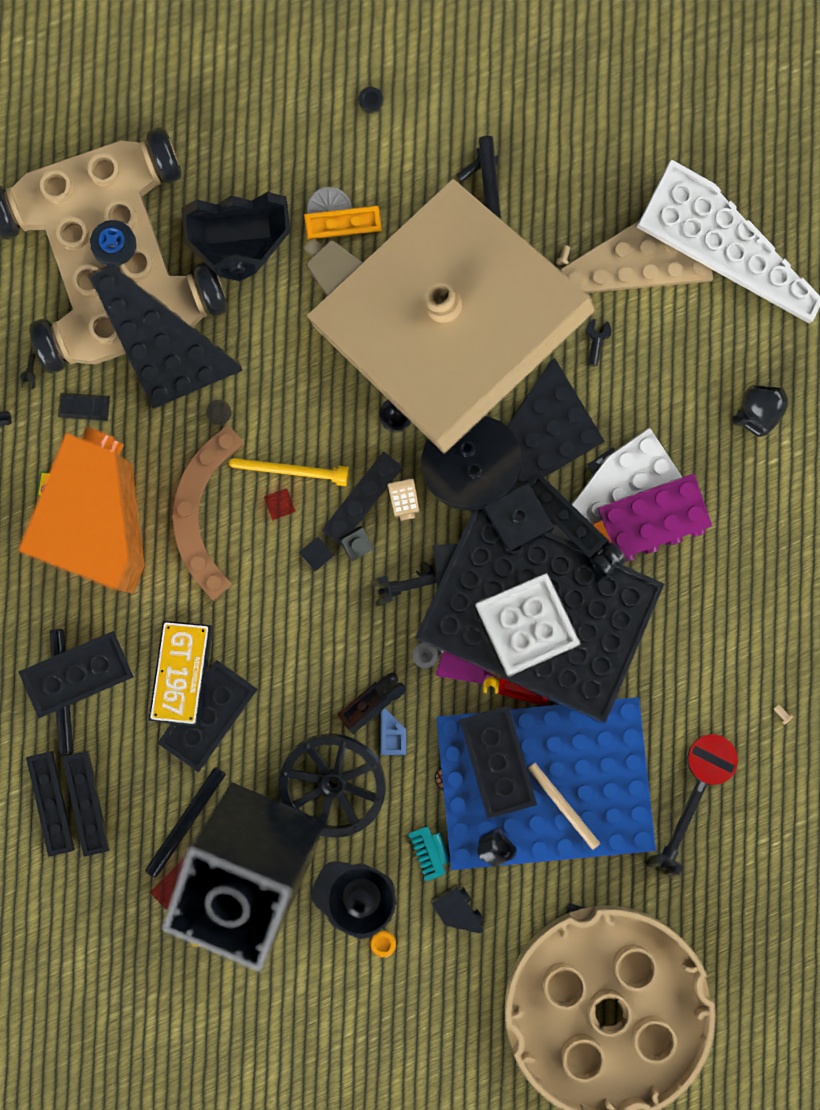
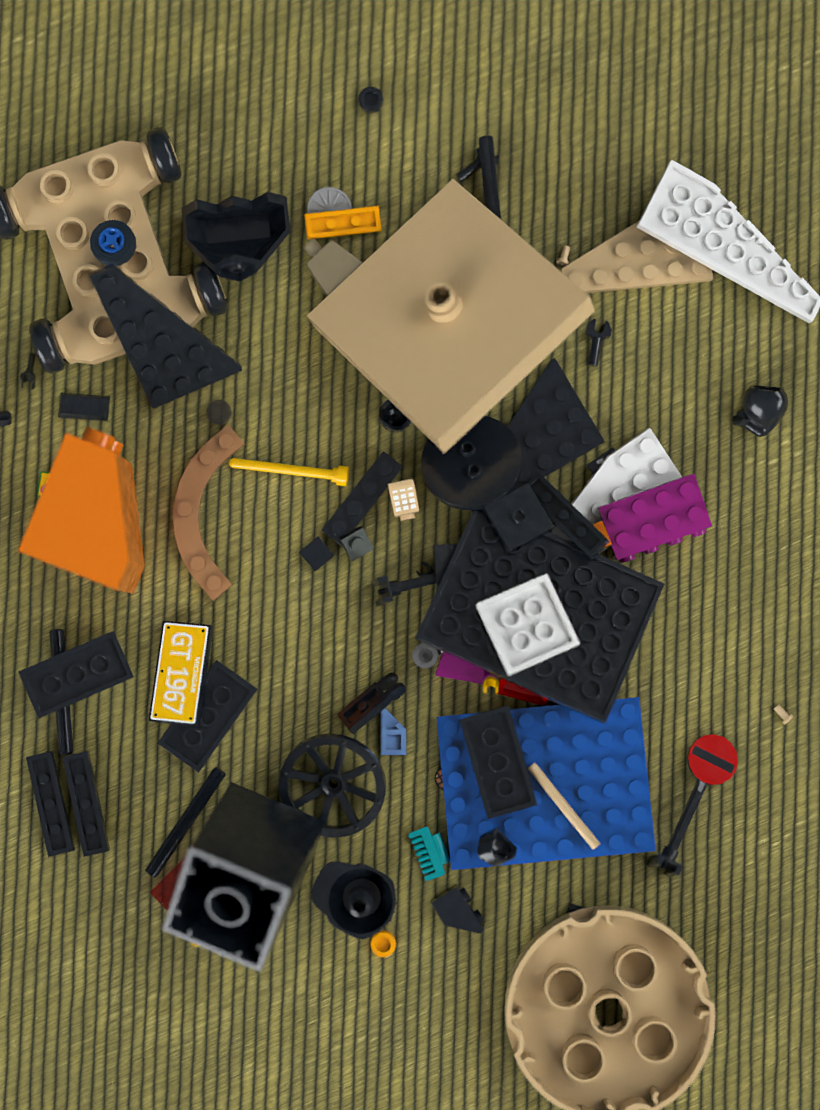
(279, 504): clear red tile -> none
(608, 560): black wheel -> none

